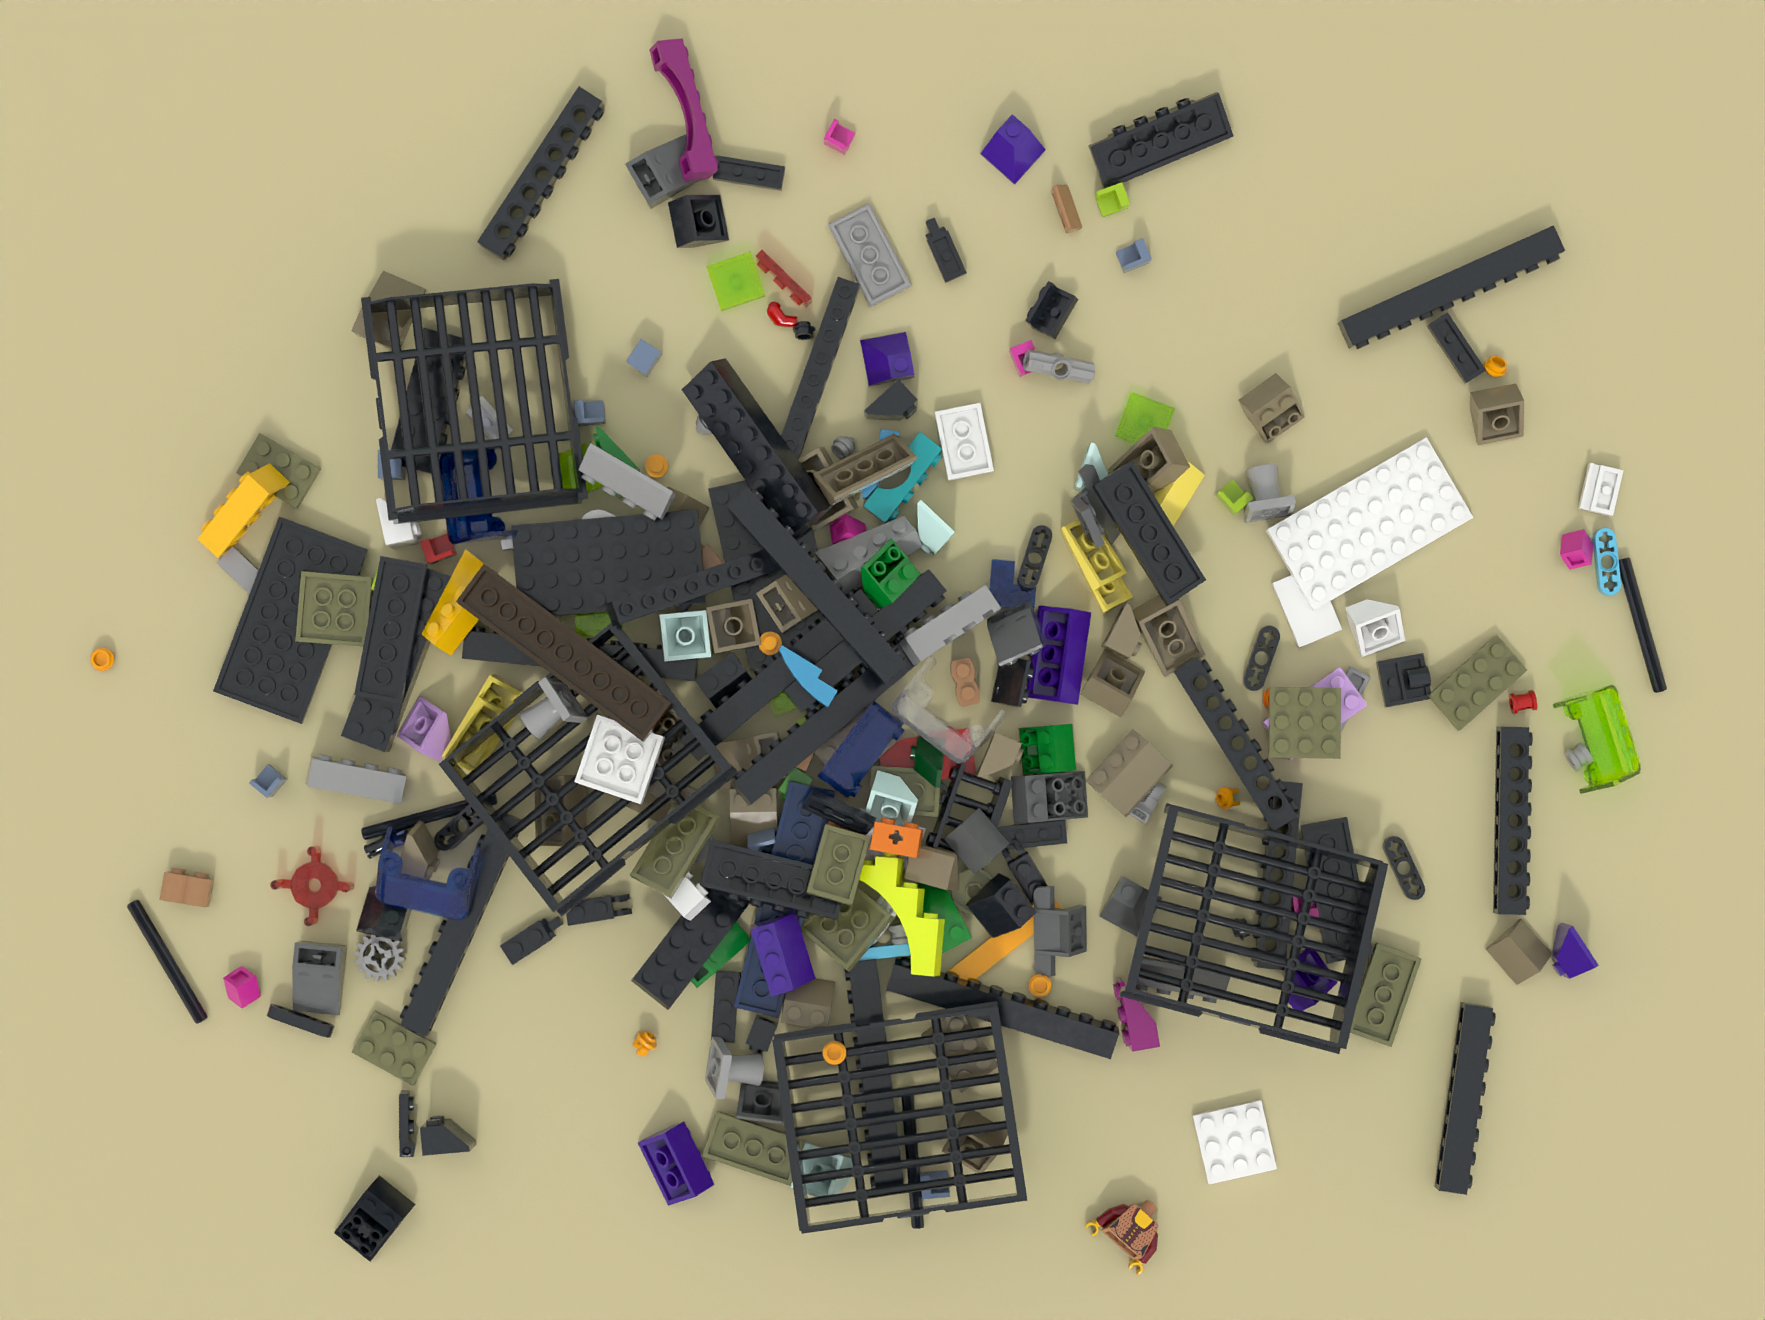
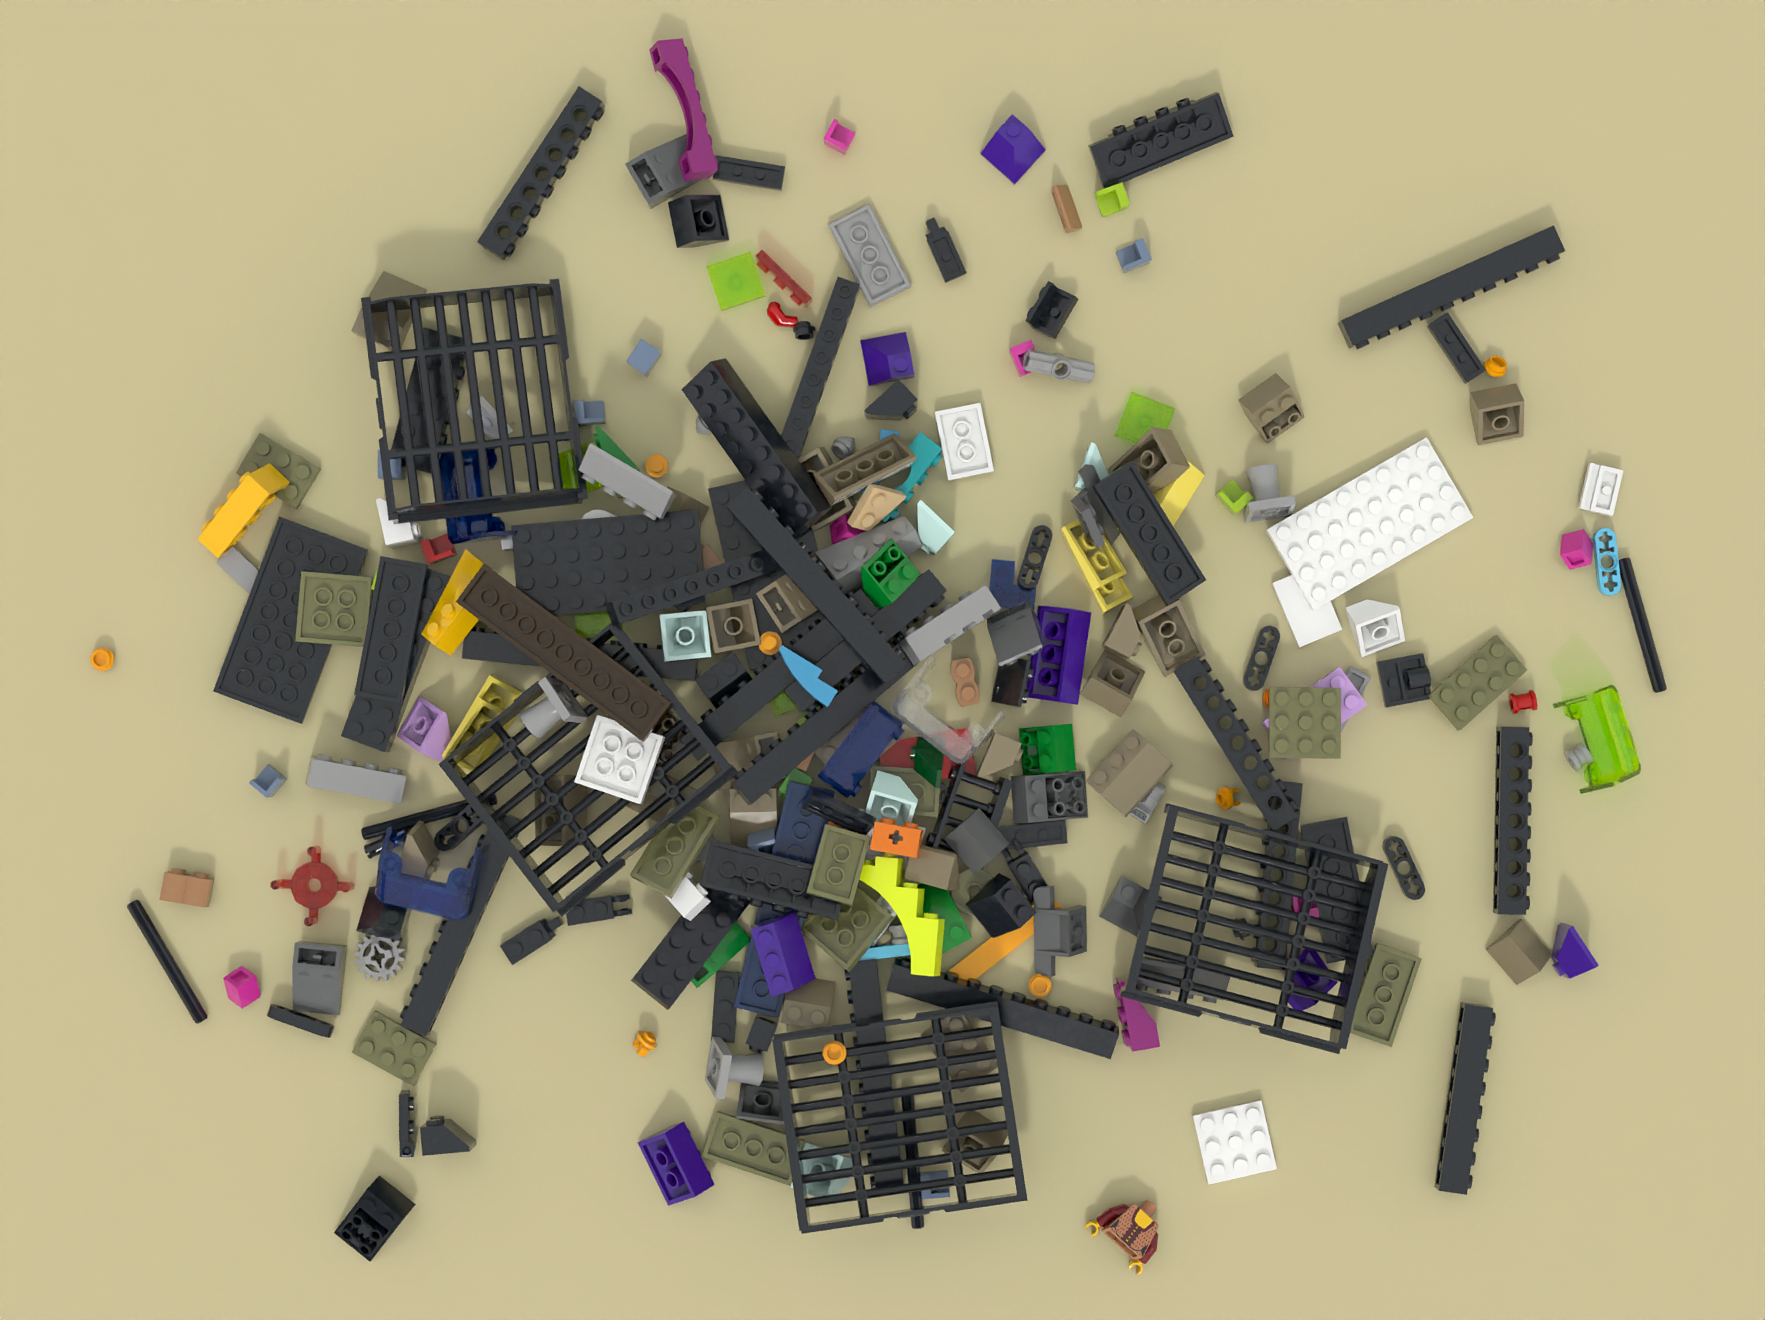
(874, 506): none -> tan wing

